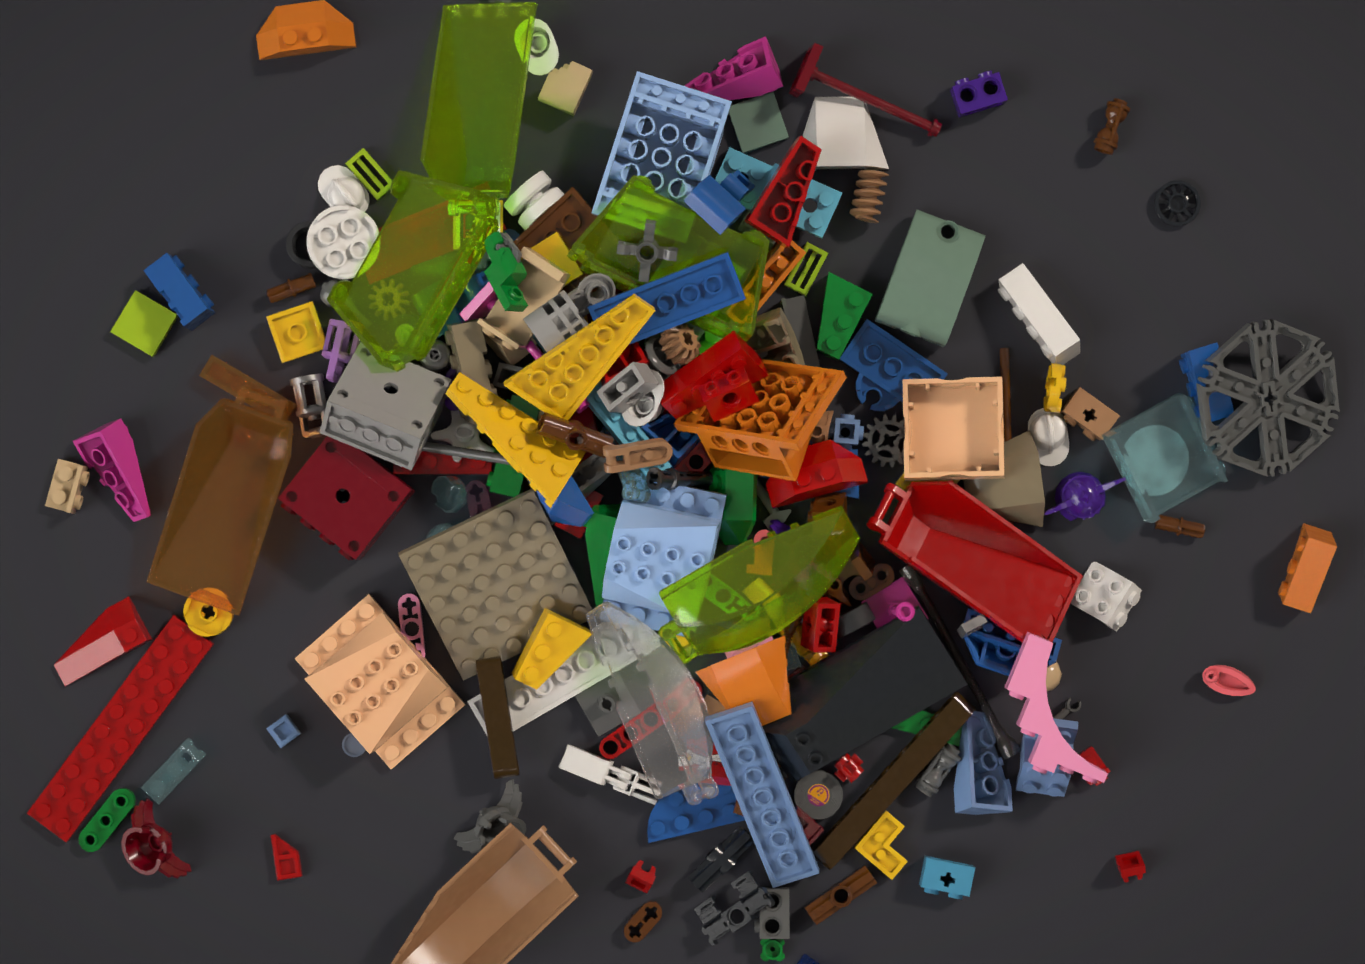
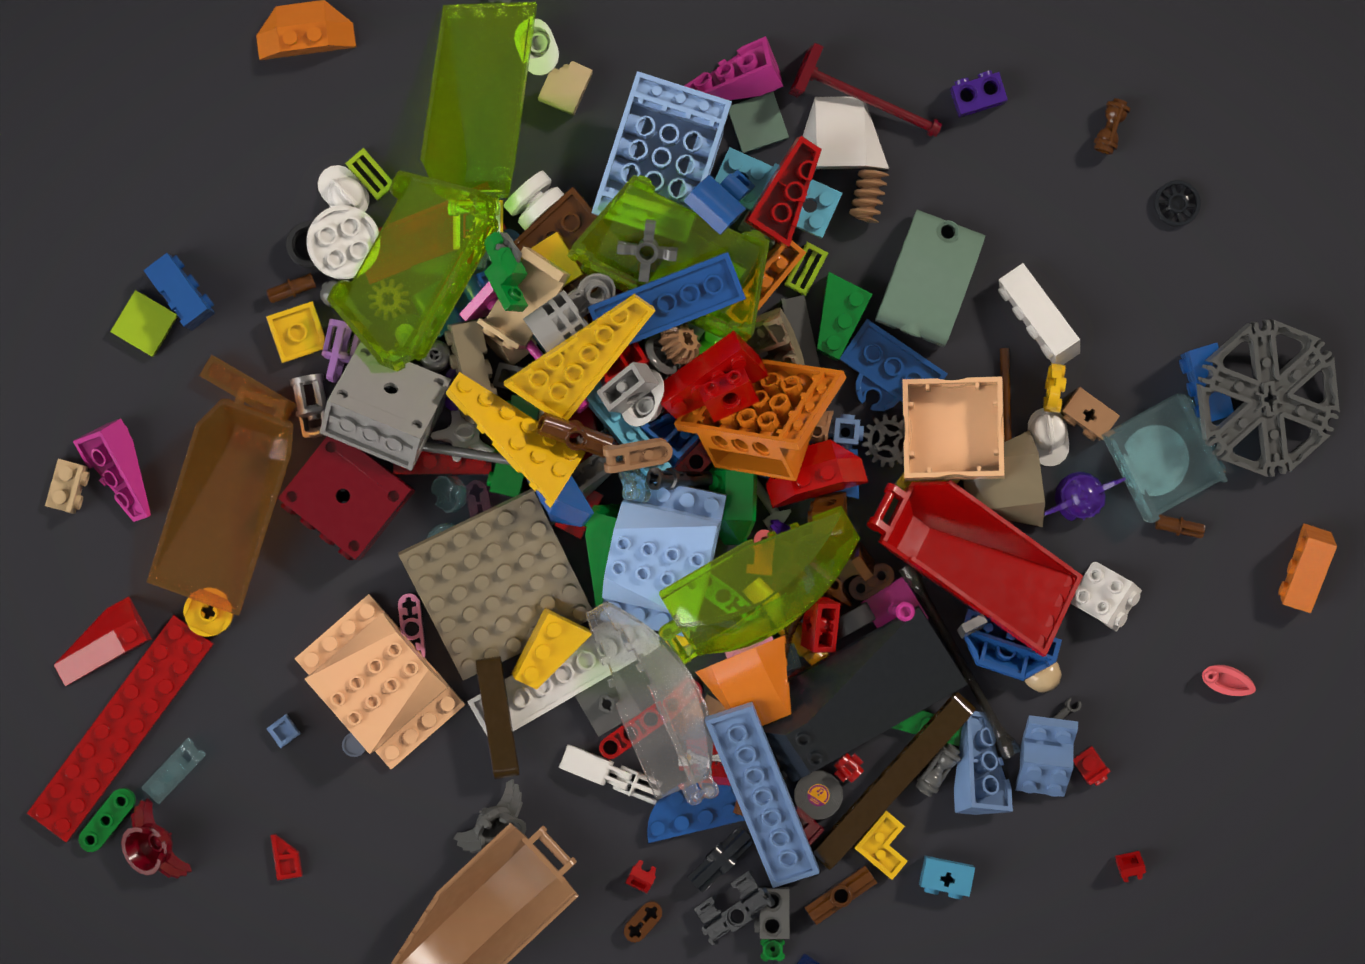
(1029, 681): bright pink arch -> none

